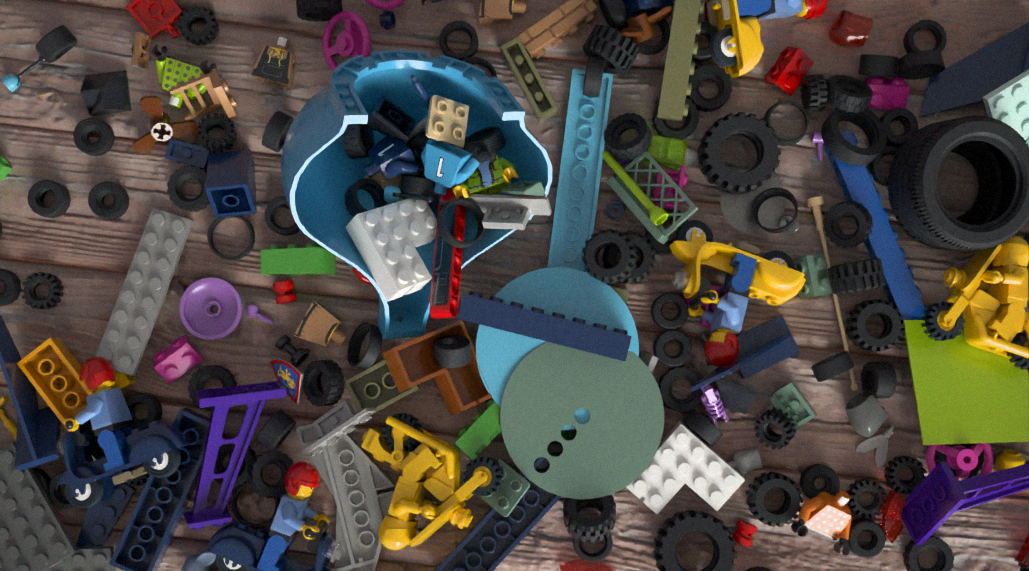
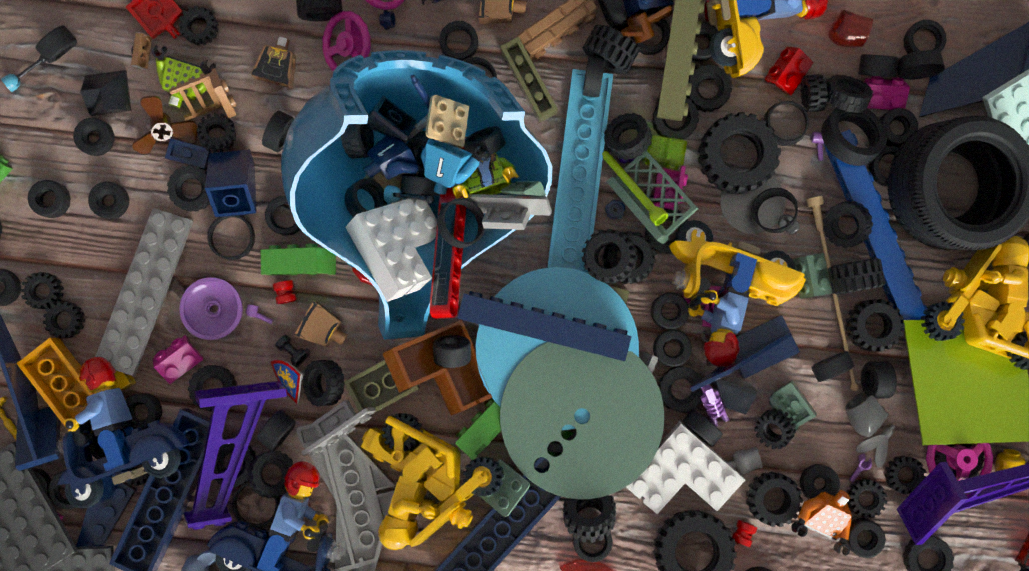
(76, 319): none -> black tyre
(356, 342): black tyre -> none
(862, 466): none -> medium lavender hand
(891, 518): clear red tile -> none

